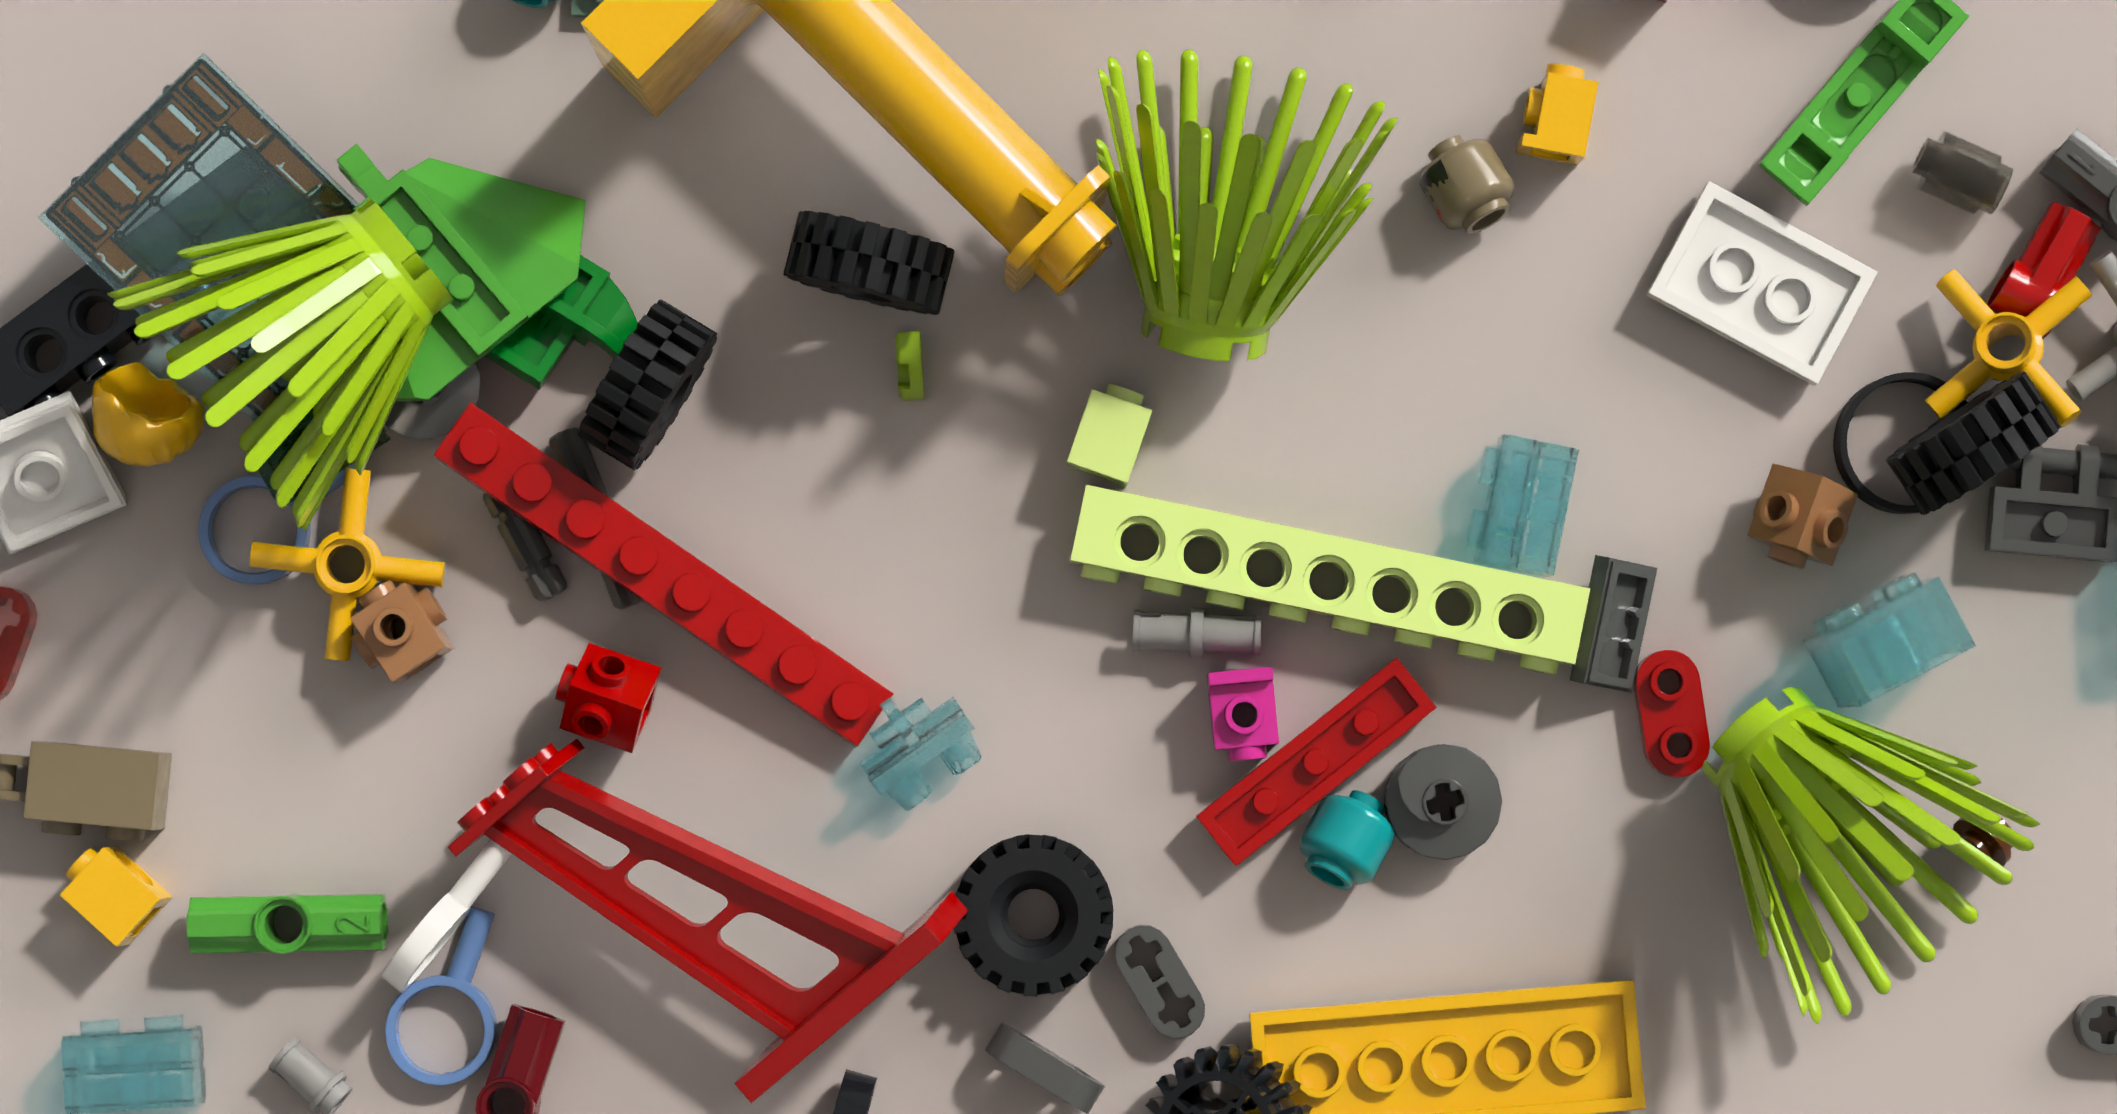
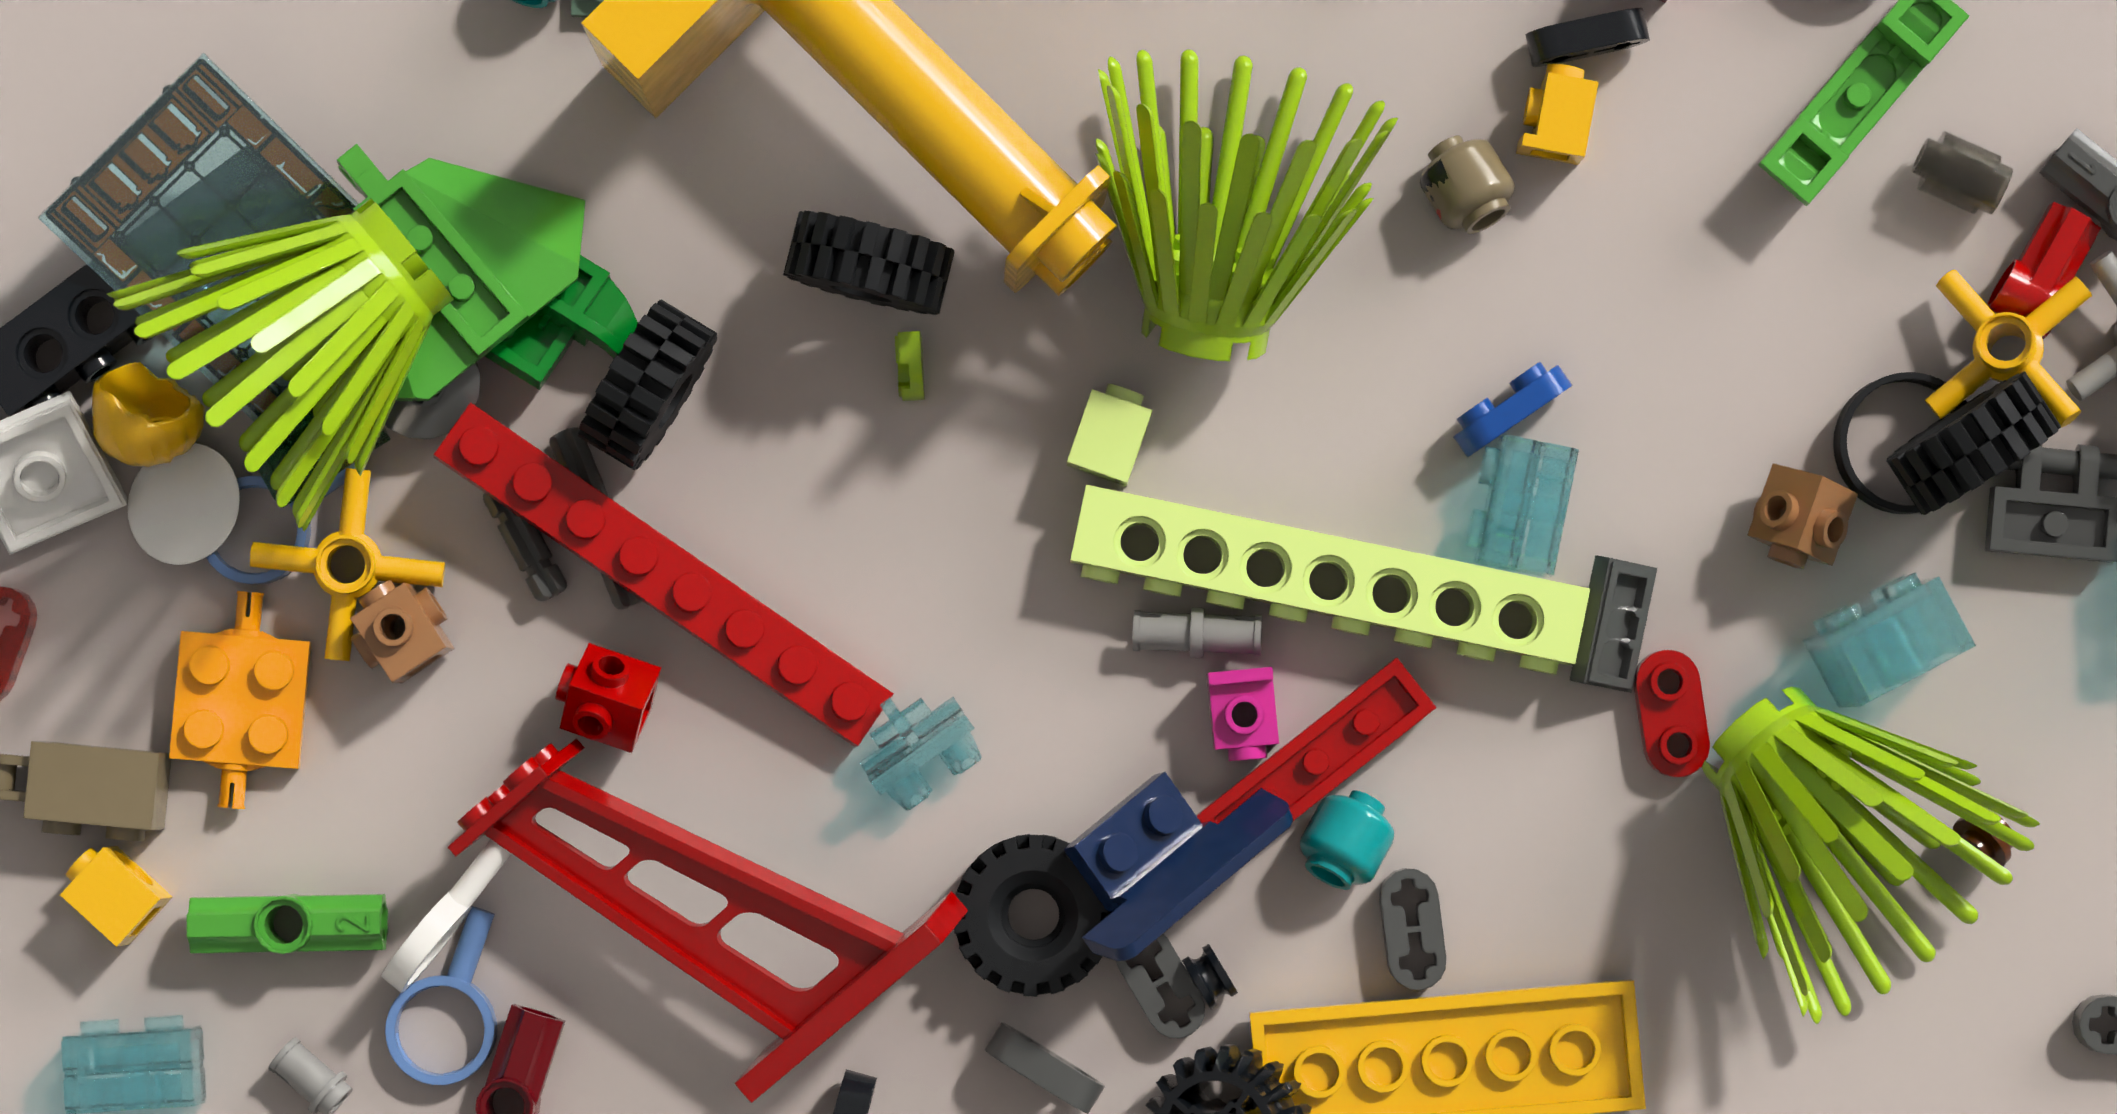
(184, 506): none -> white sticker
(240, 699): none -> light orange plate
(1158, 861): none -> dark blue plate
(1209, 976): none -> black bush
(1428, 926): none -> dark grey beam
(1470, 819): dark grey piece -> none
(1532, 391): none -> blue plate
(1587, 37): none -> black beam
(1761, 283): white plate -> none

